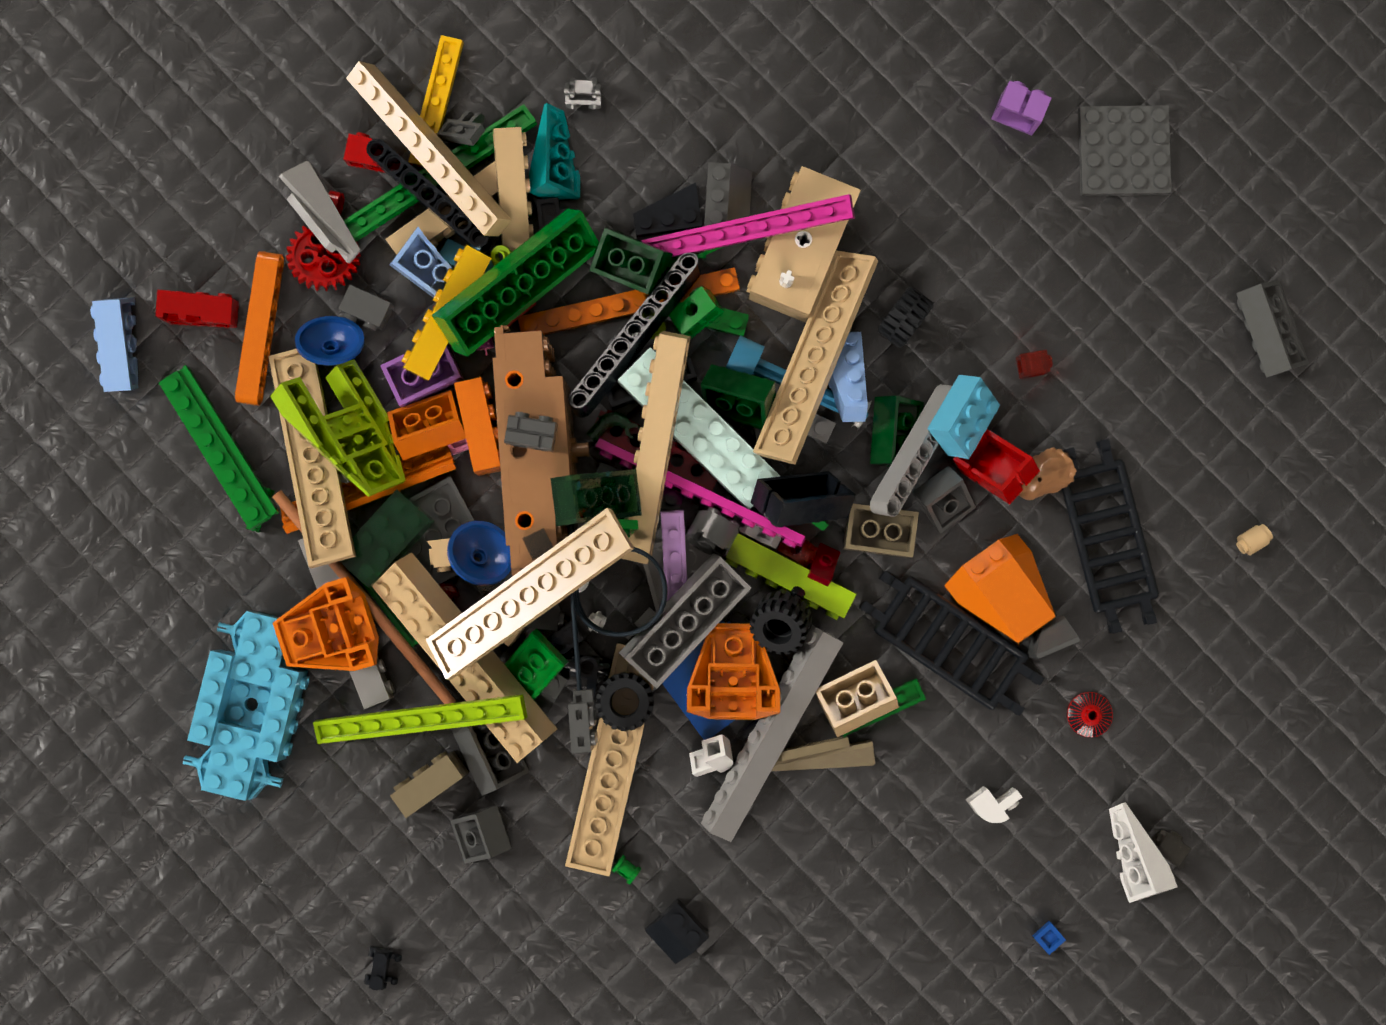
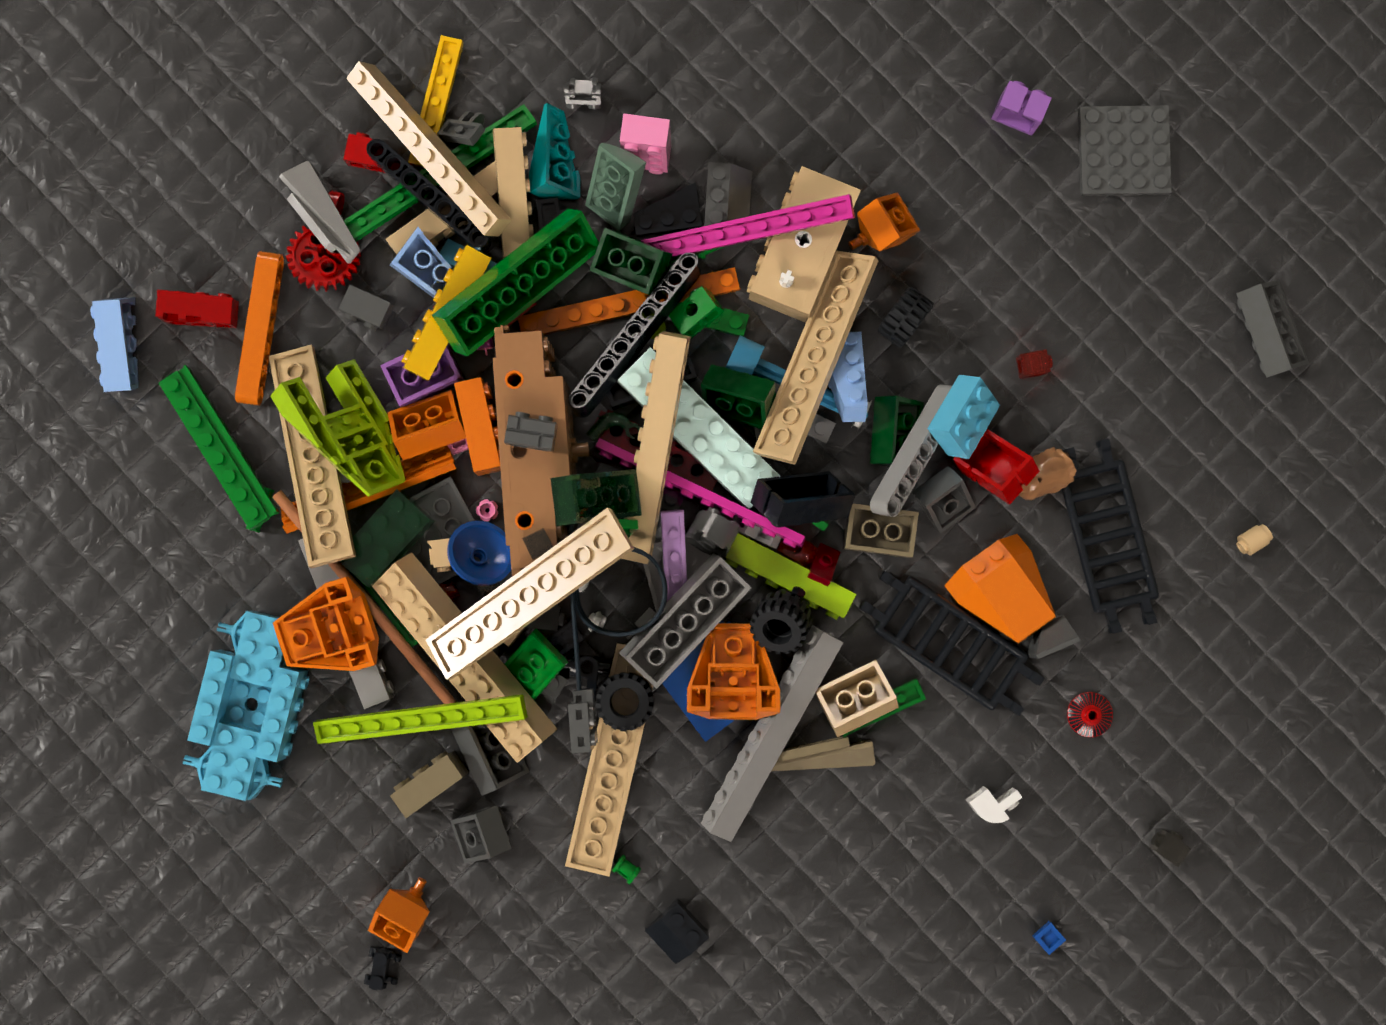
(329, 340): blue dish -> none
(401, 916): none -> orange piece
(484, 504): none -> bright pink plate
(504, 250): lime plate -> none
(615, 184): none -> sand green slope
(647, 139): none -> bright pink brick
(714, 756): white brick -> none
(884, 223): none -> orange piece
(1143, 865): white wedge -> none

